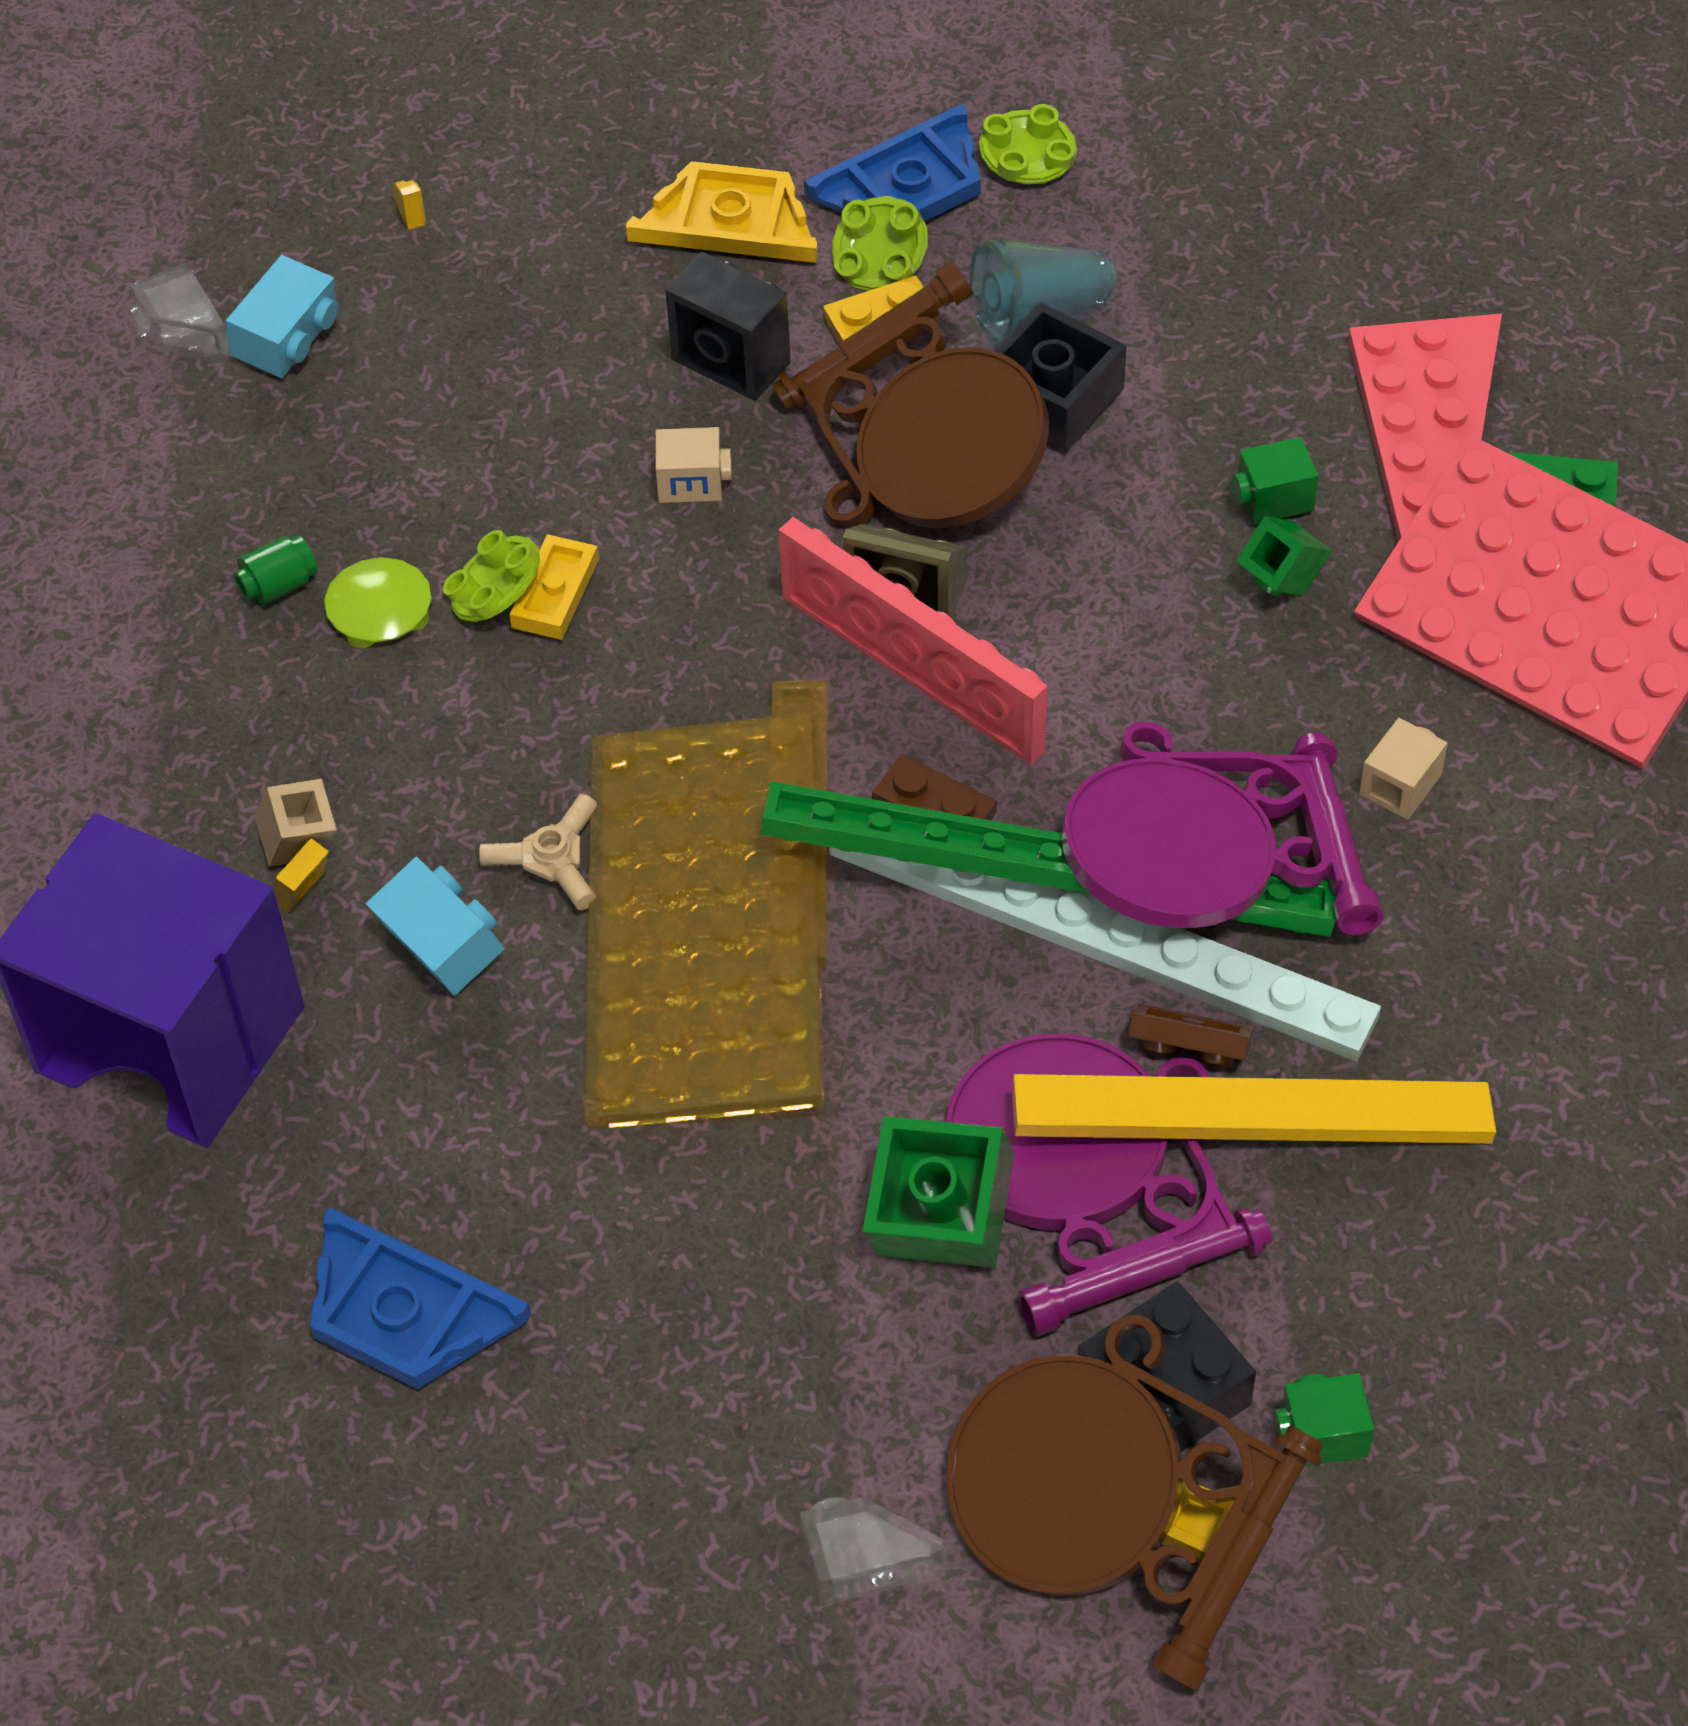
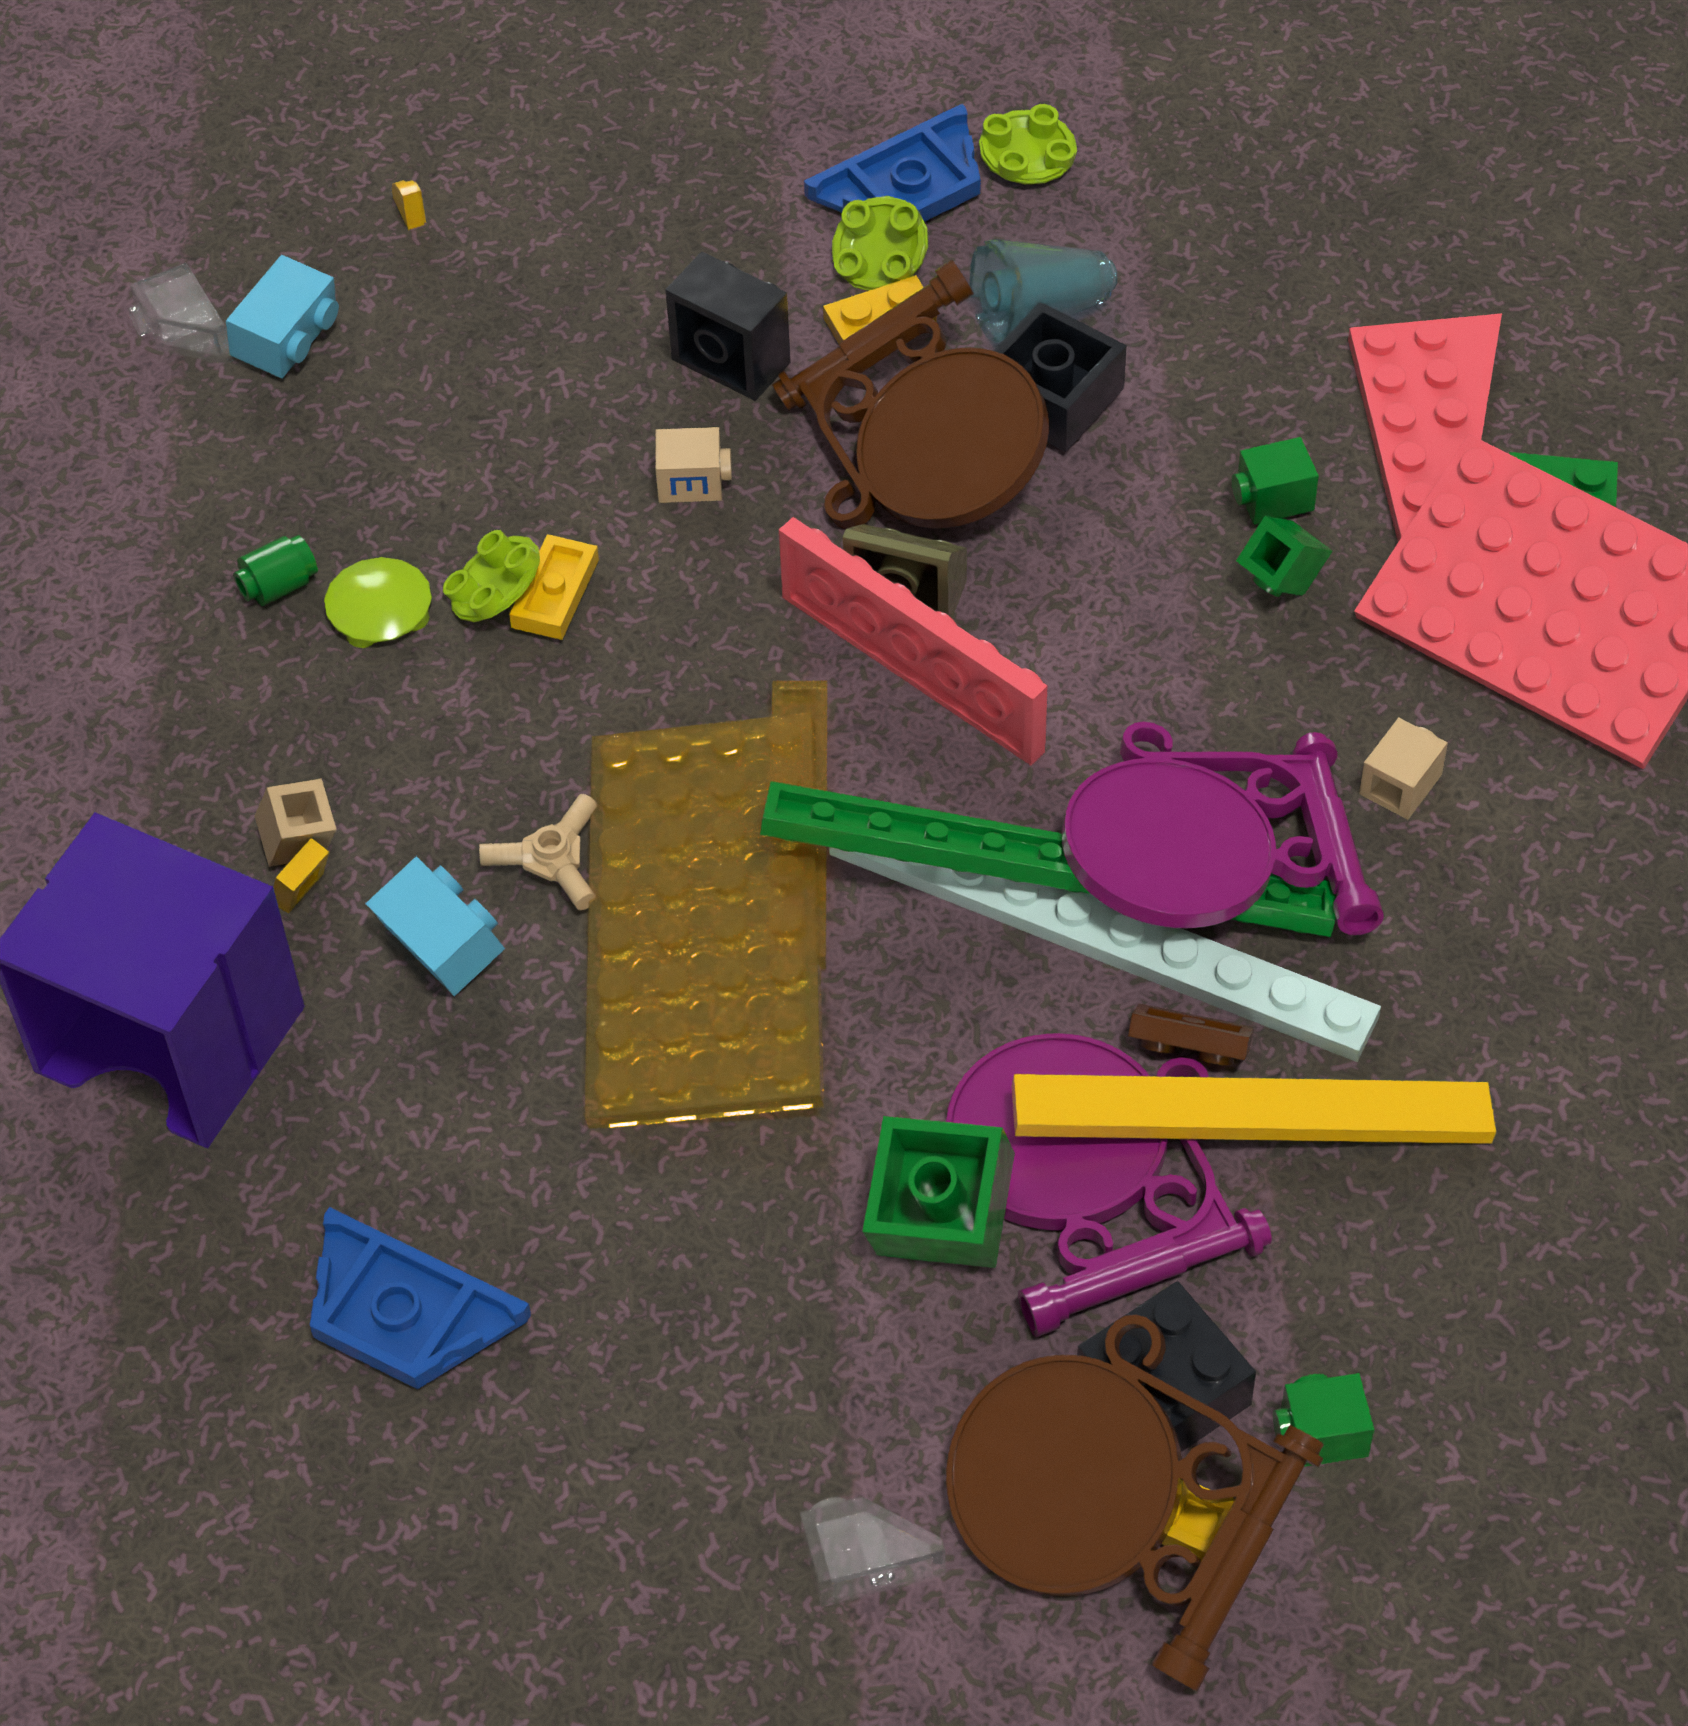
(729, 213): yellow wing -> none
(923, 787): reddish brown plate -> none

